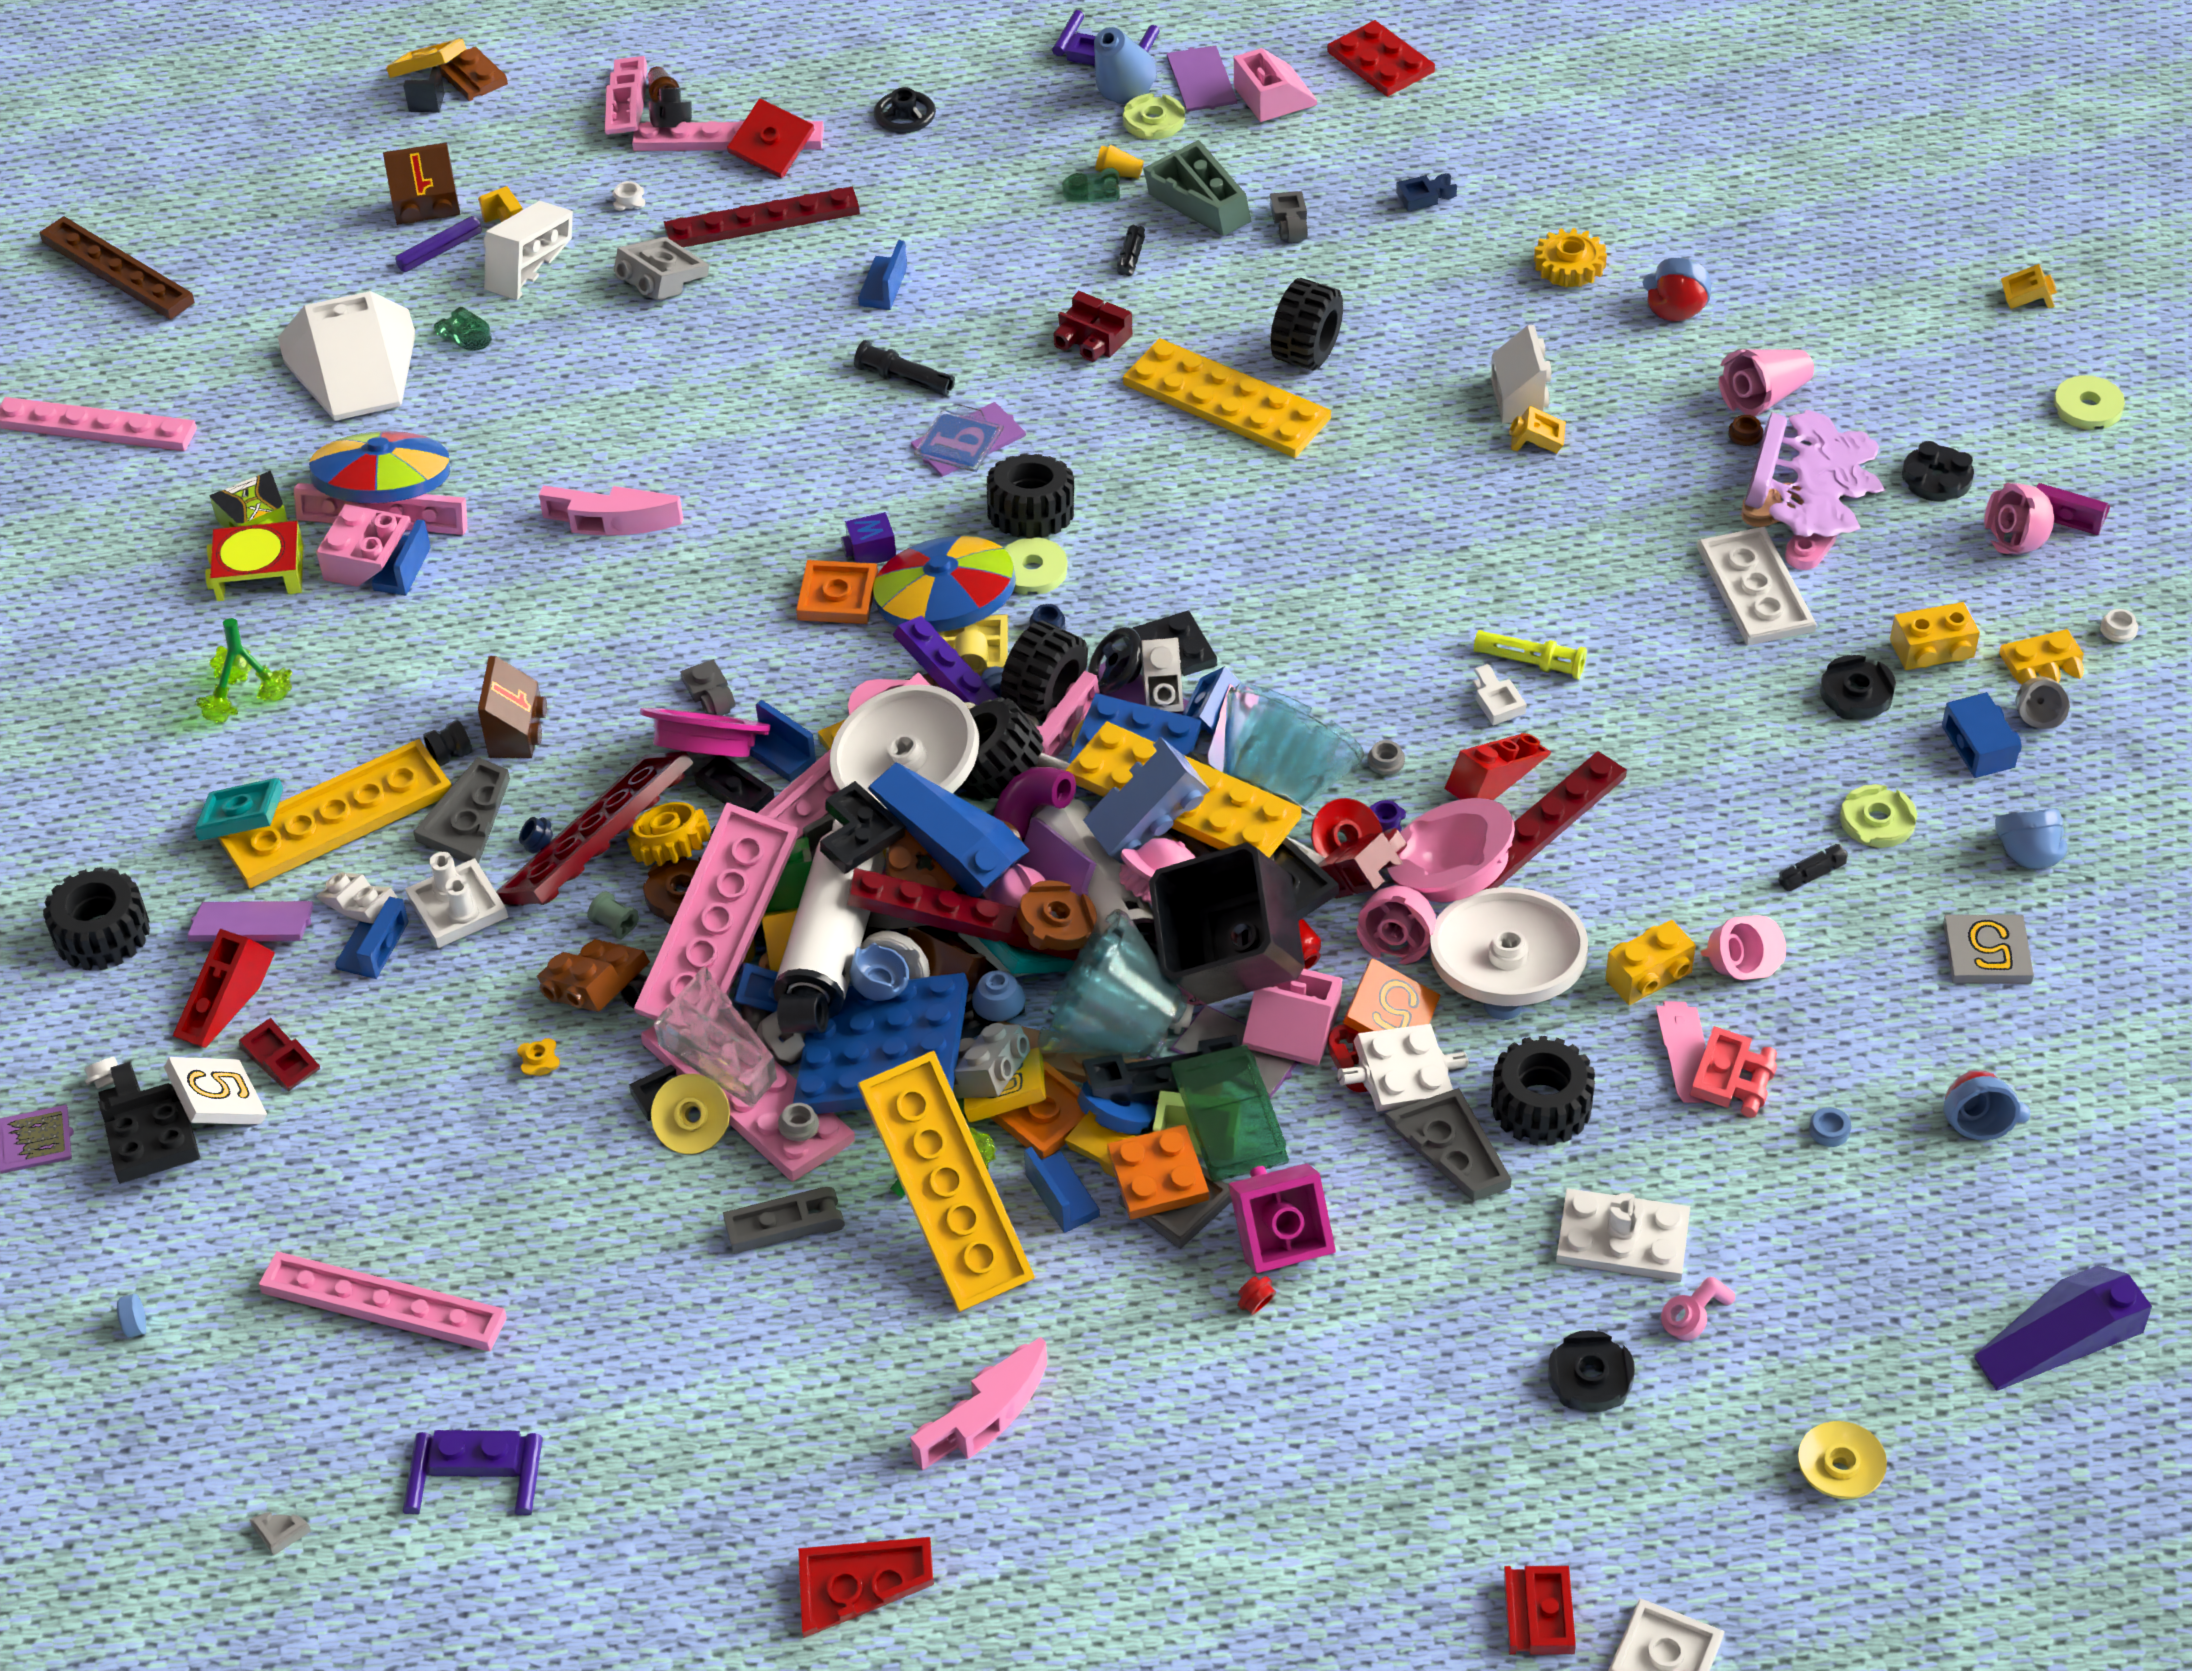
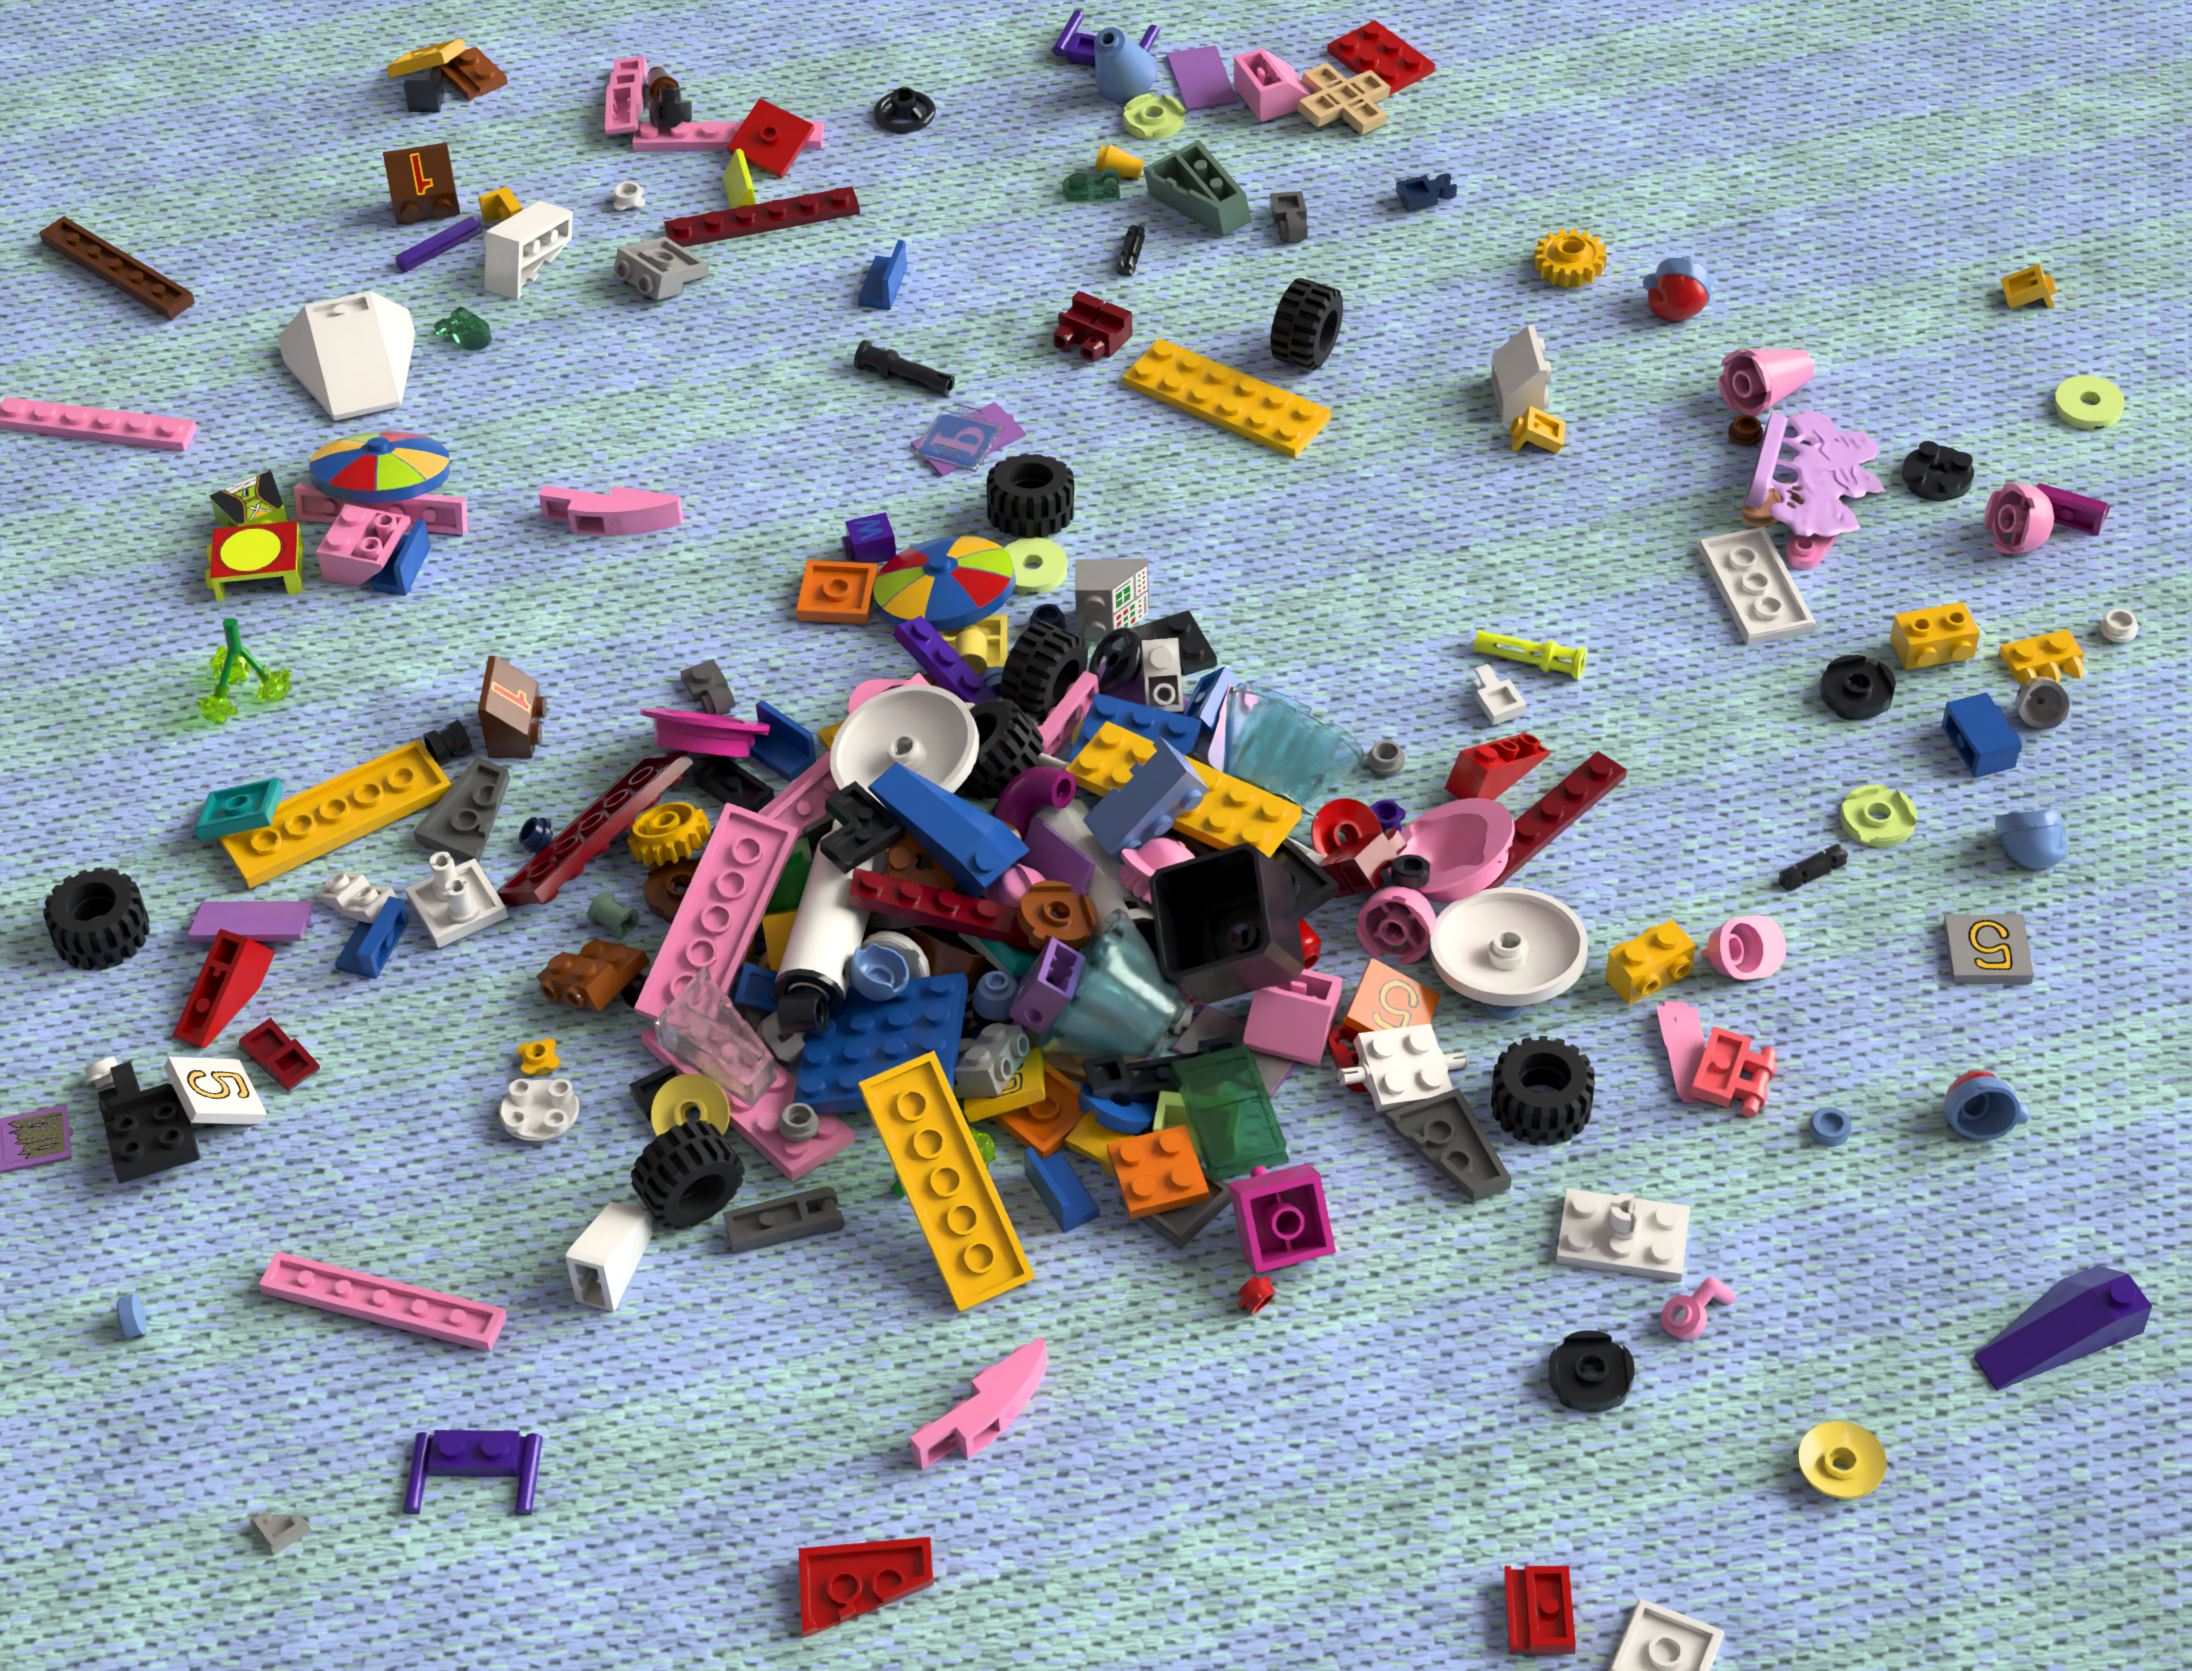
(539, 1109): none -> white dish
(608, 1254): none -> white slope
(687, 1174): none -> black tyre
(738, 181): none -> neon yellow slope
(1040, 1002): none -> medium lavender torso
(1110, 595): none -> light grey slope
(1344, 98): none -> tan plate
(1410, 871): none -> black tile

